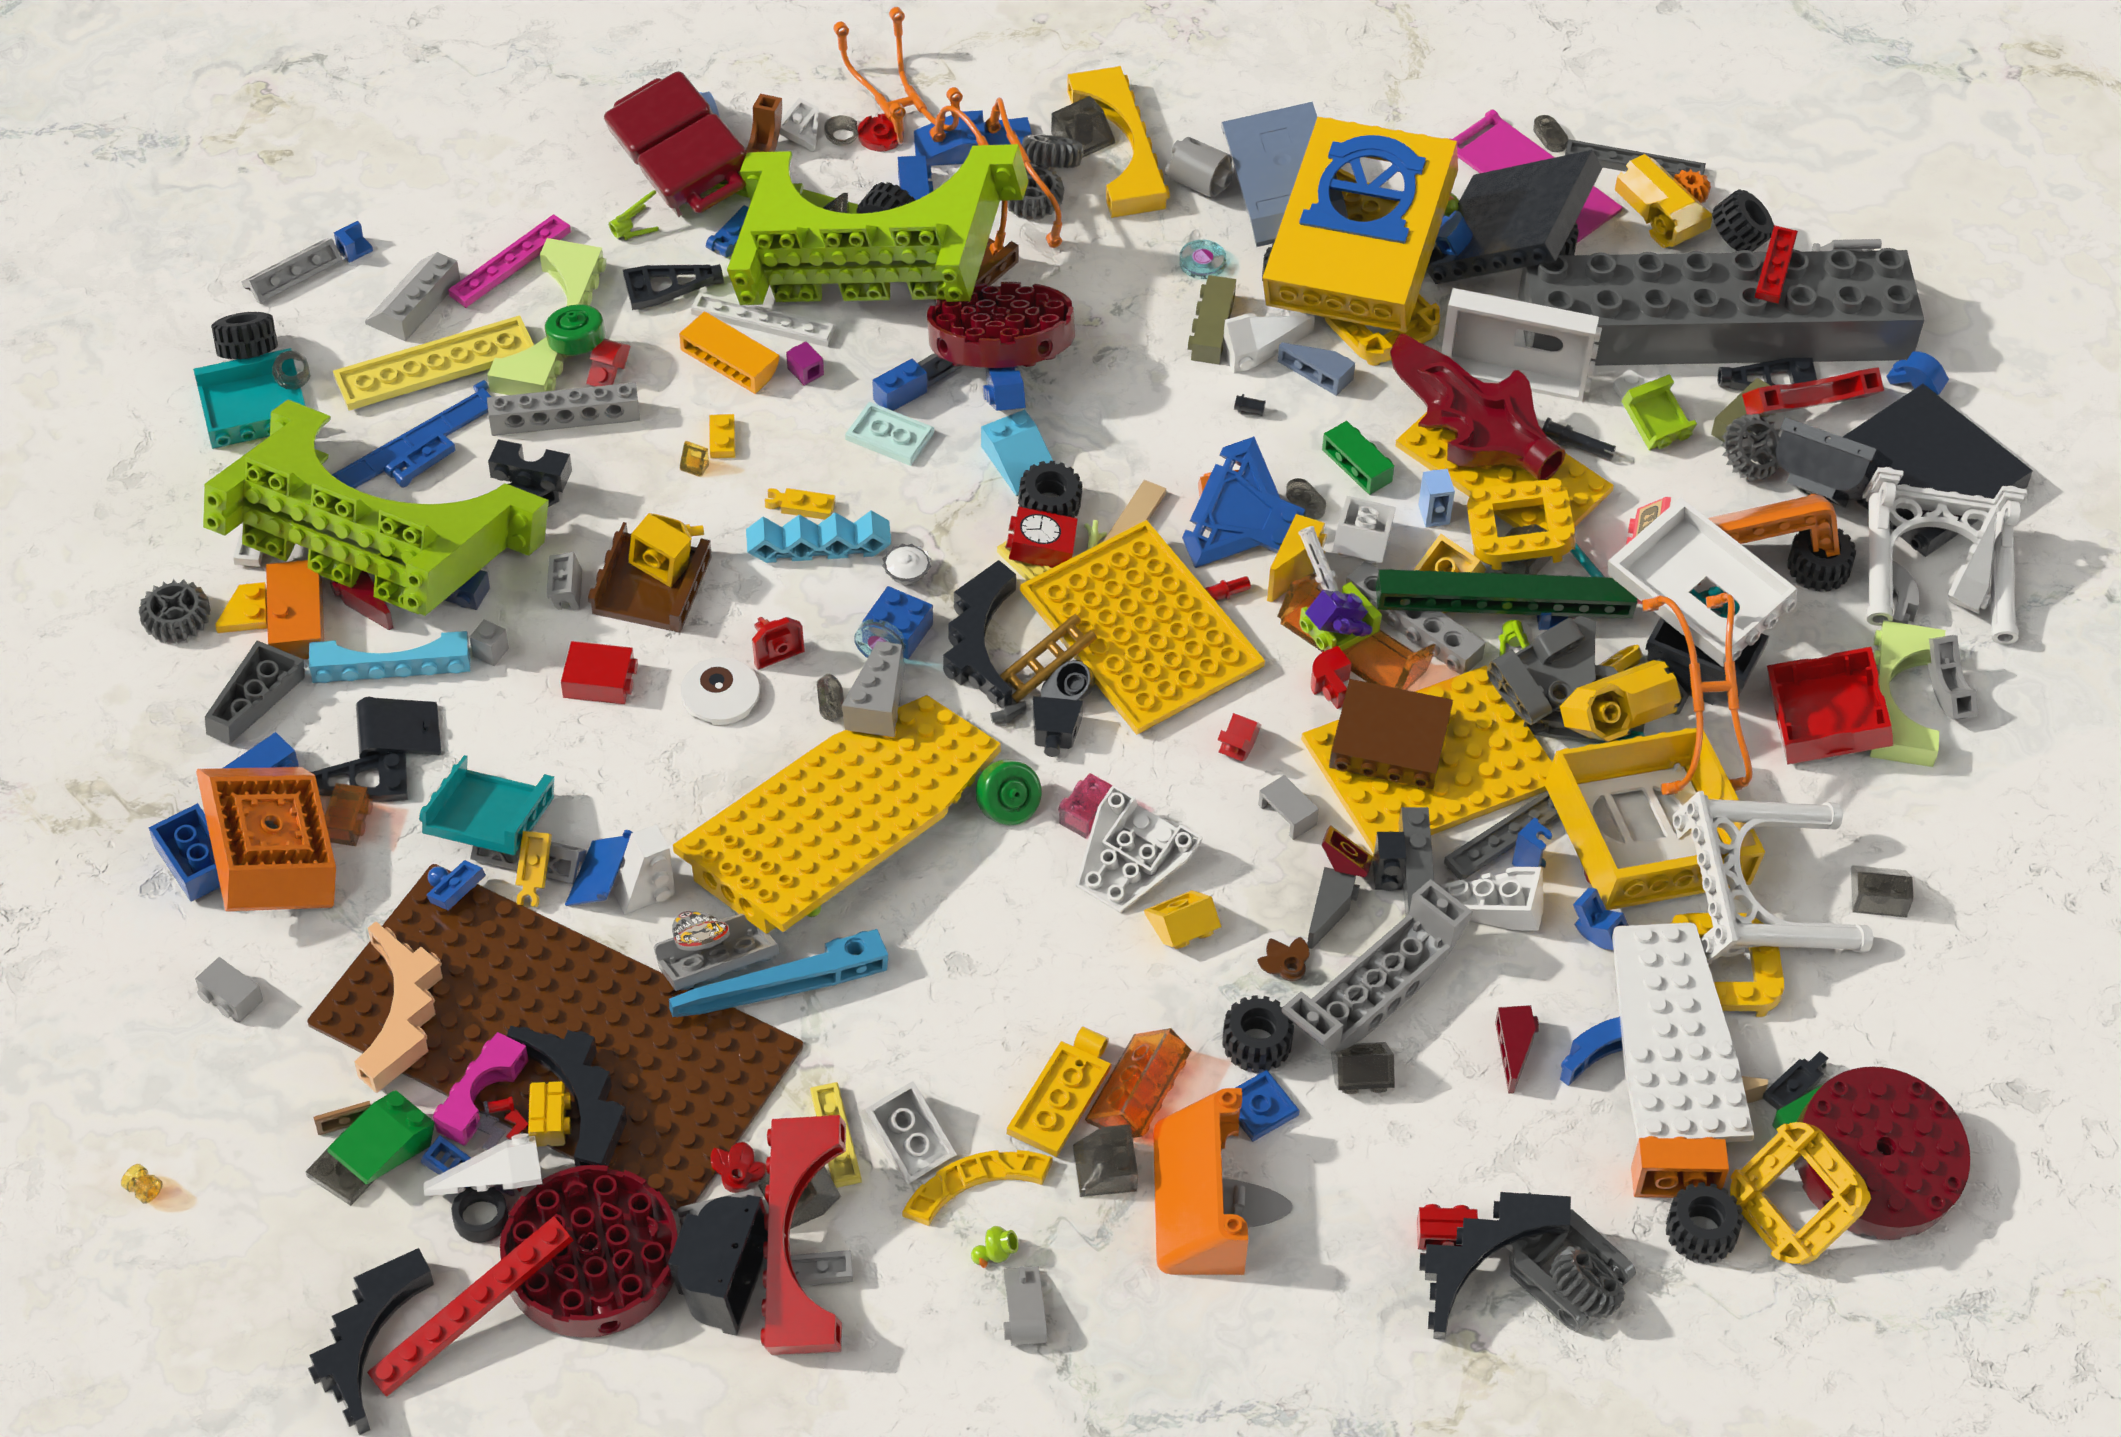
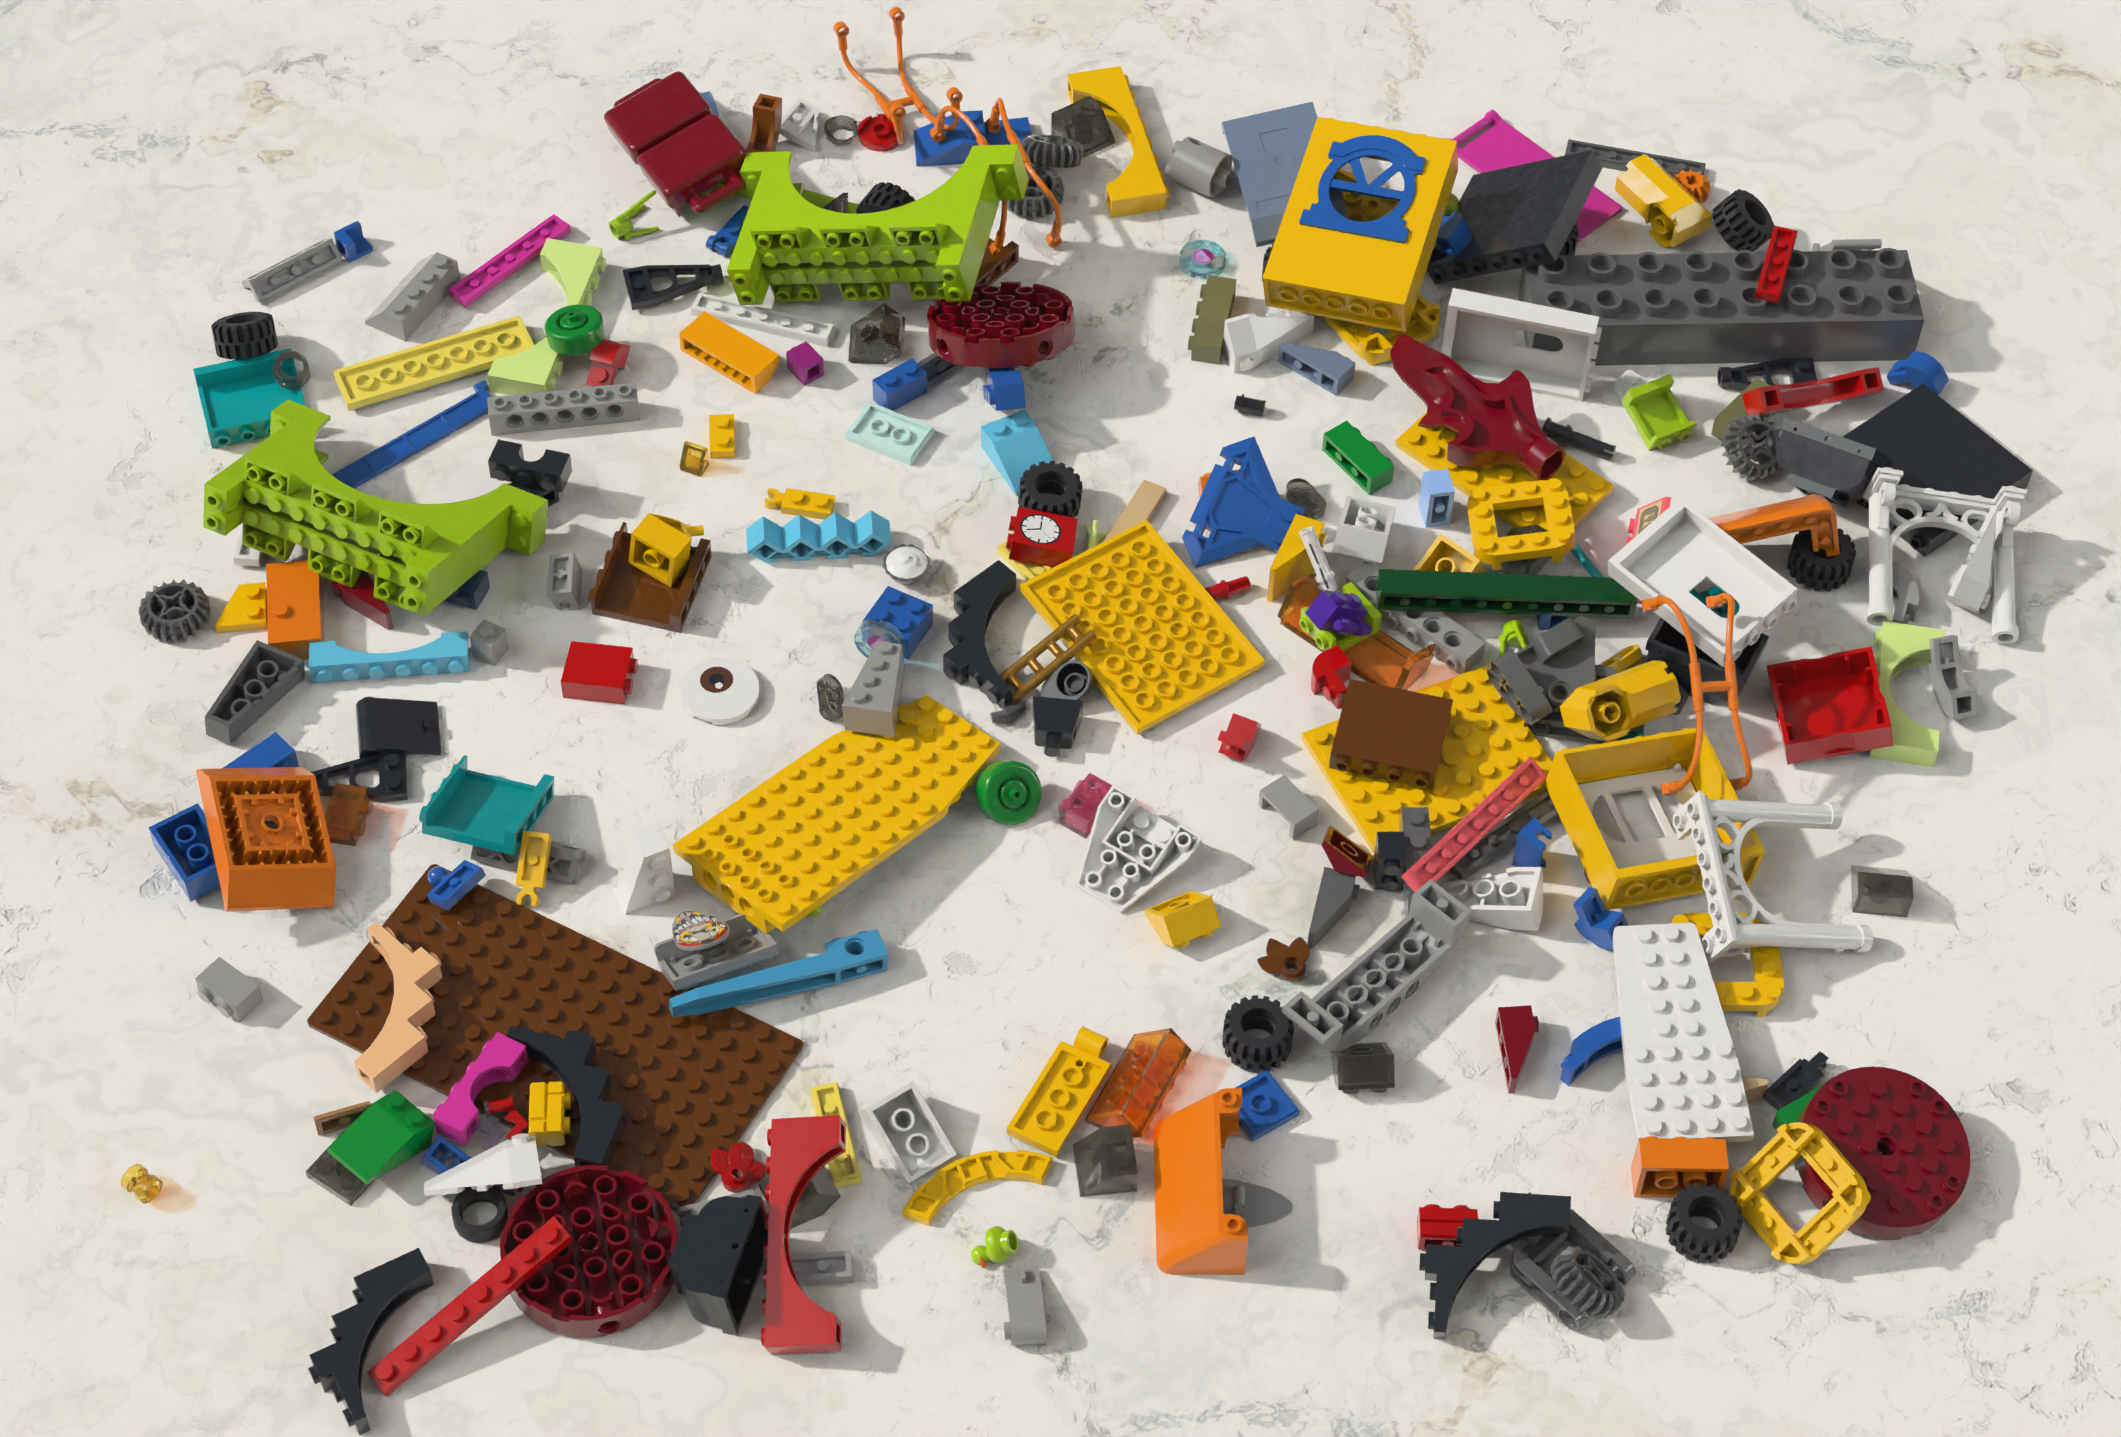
(419, 458): blue plate -> none
(599, 870): blue piece -> none
(776, 641): red piece -> none
(877, 337): none -> clear smoke slope
(914, 175): blue brick -> none
(1475, 825): none -> coral tile
(1550, 133): clear smoke plate -> none

